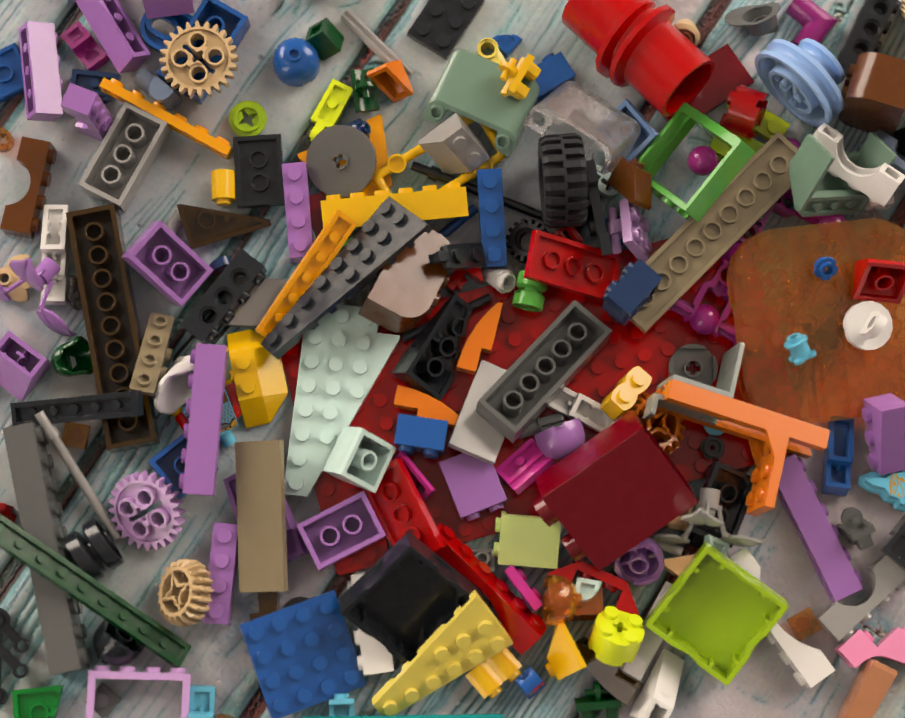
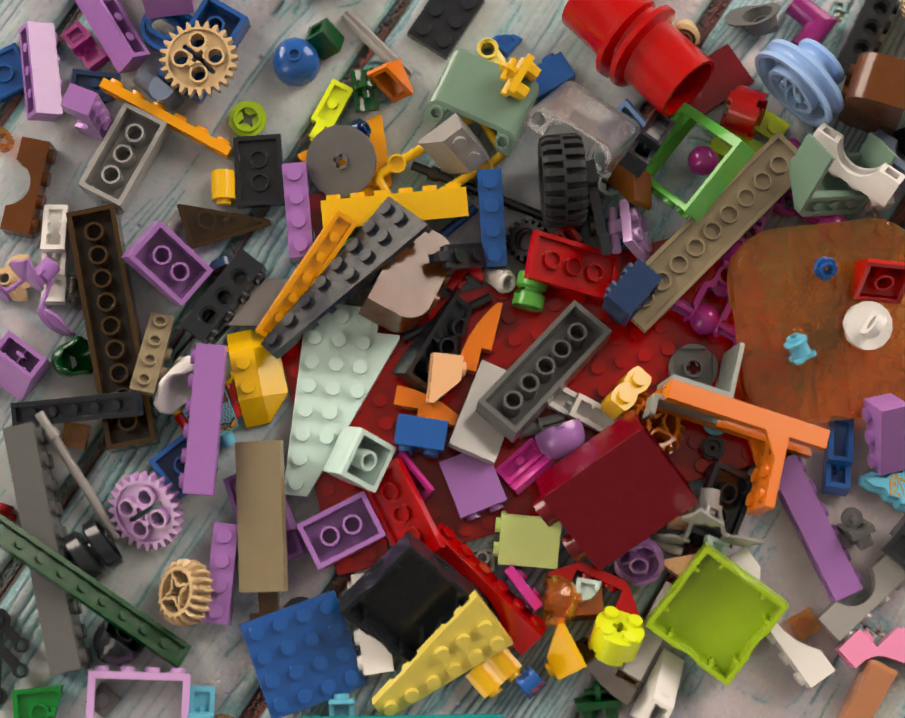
(444, 374): none -> light nougat slope
(647, 143): none -> black slope

